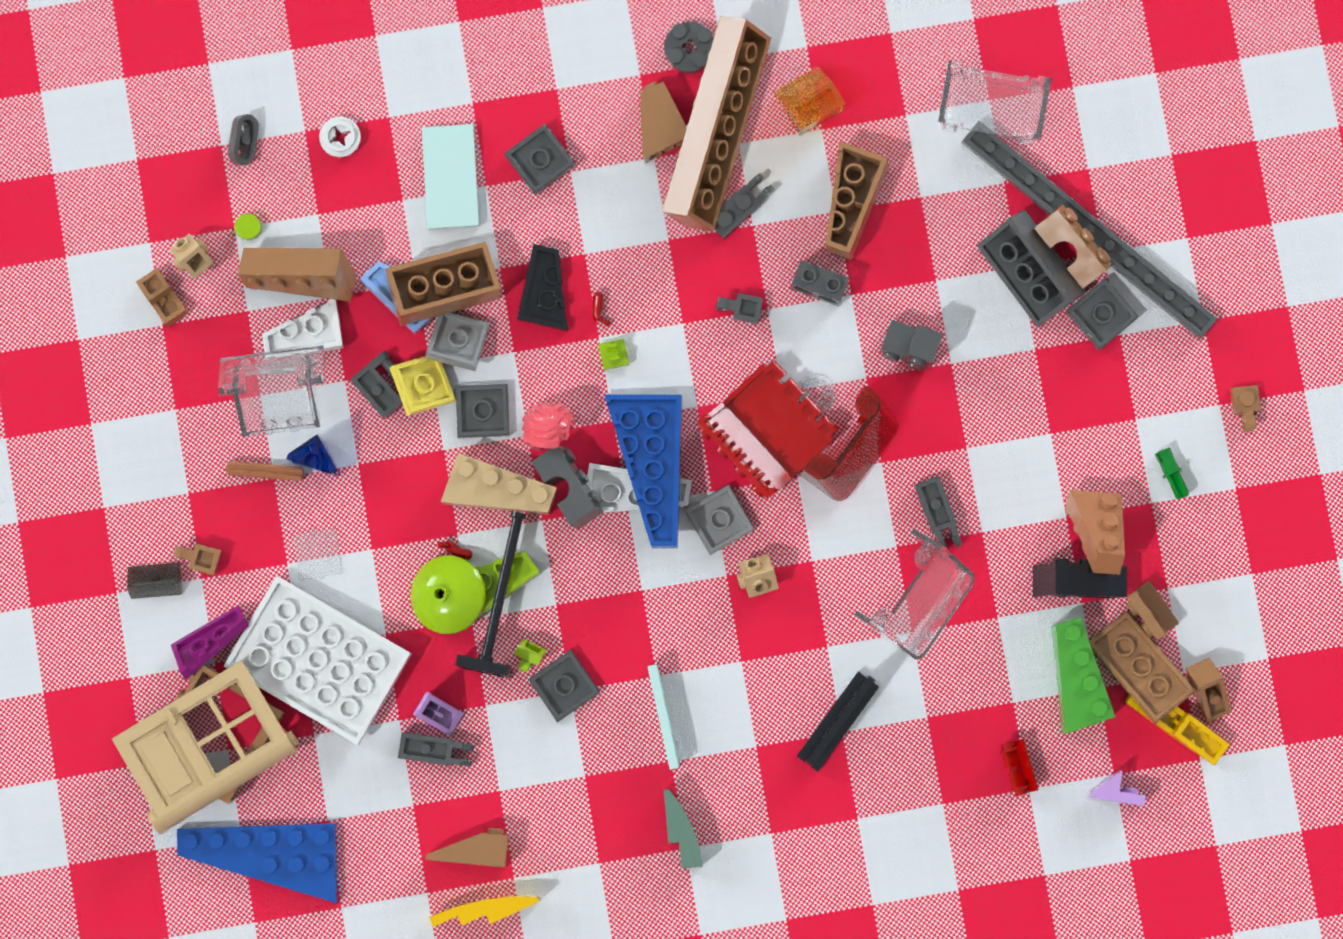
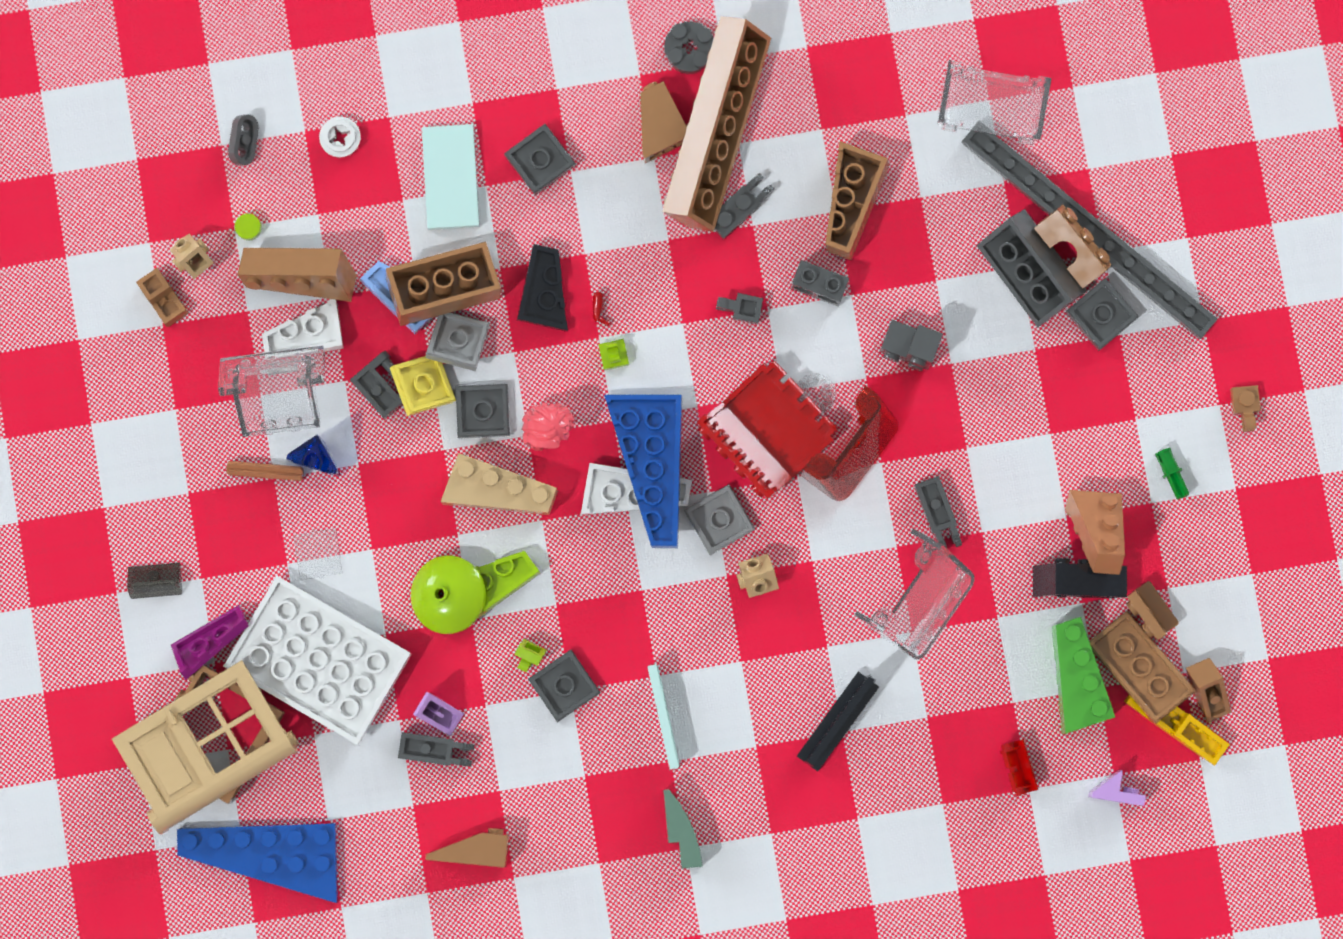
(201, 559): medium nougat plate -> none
(453, 549): red piece -> none
(484, 662): black tile -> none
(493, 908): yellow slope -> none
(581, 503): dark grey arch -> none
(810, 100): slope -> none

